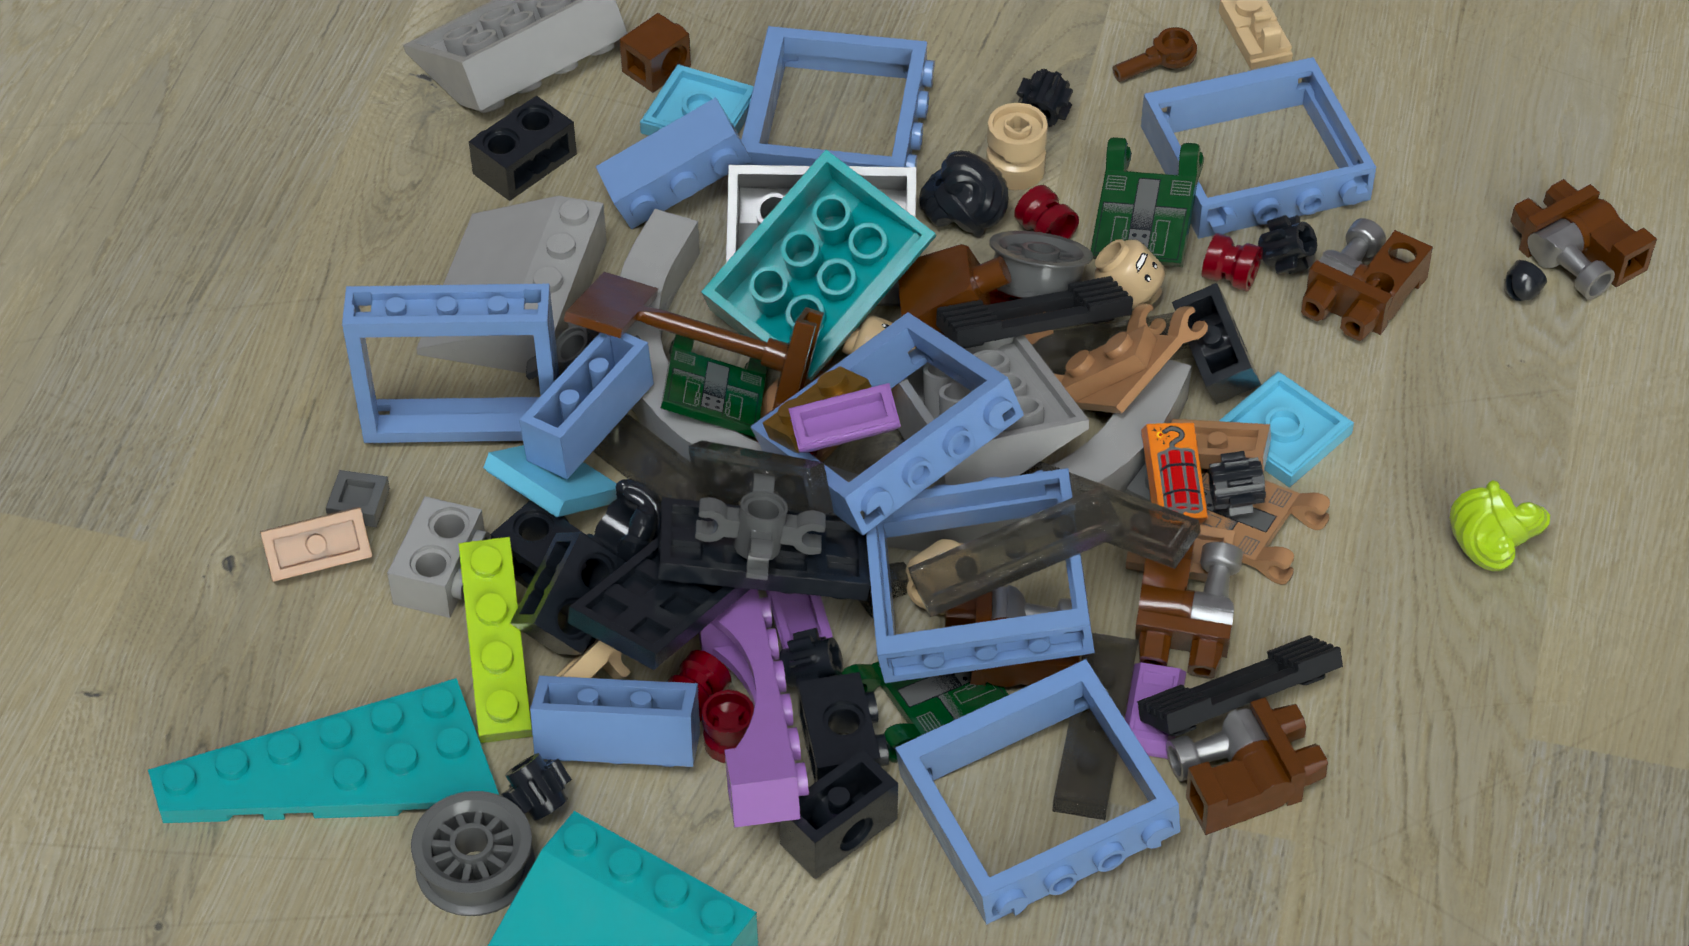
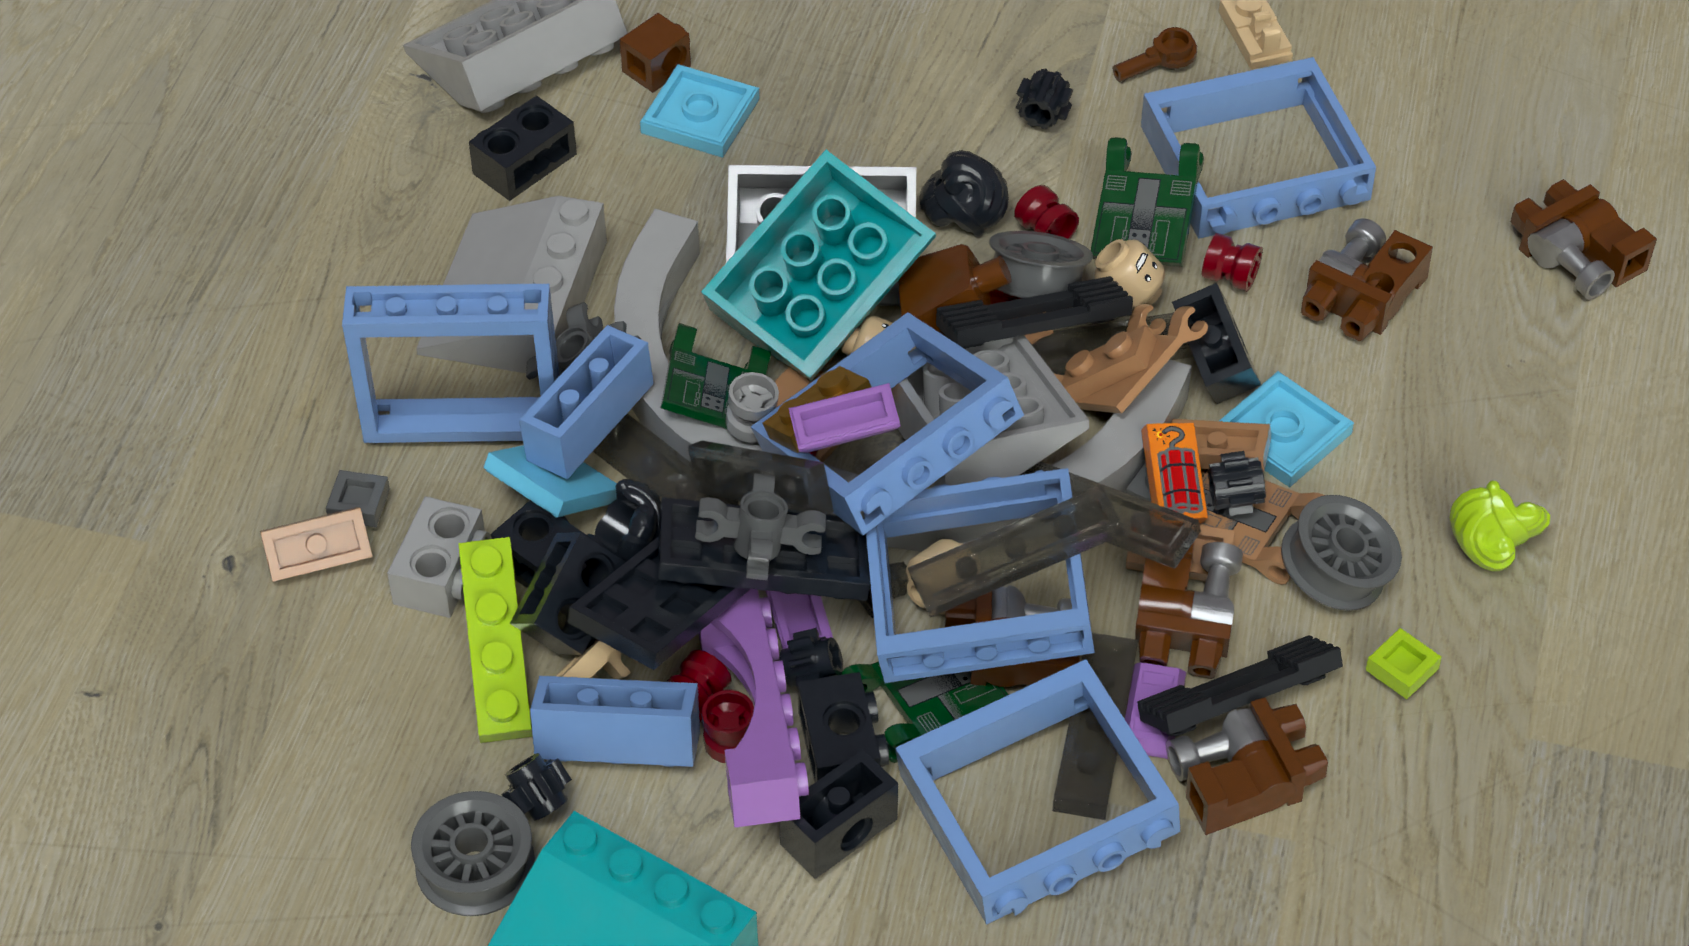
(339, 766): teal wing -> none
(618, 302): reddish brown piece -> none
(673, 163): medium blue brick -> none
(749, 400): none -> light grey wheel
(839, 54): medium blue window -> none
(1018, 144): tan wheel -> none
(1288, 244): black gear -> none
(1341, 552): none -> dark grey wheel
(1403, 663): none -> lime plate
(1524, 281): black hinge -> none

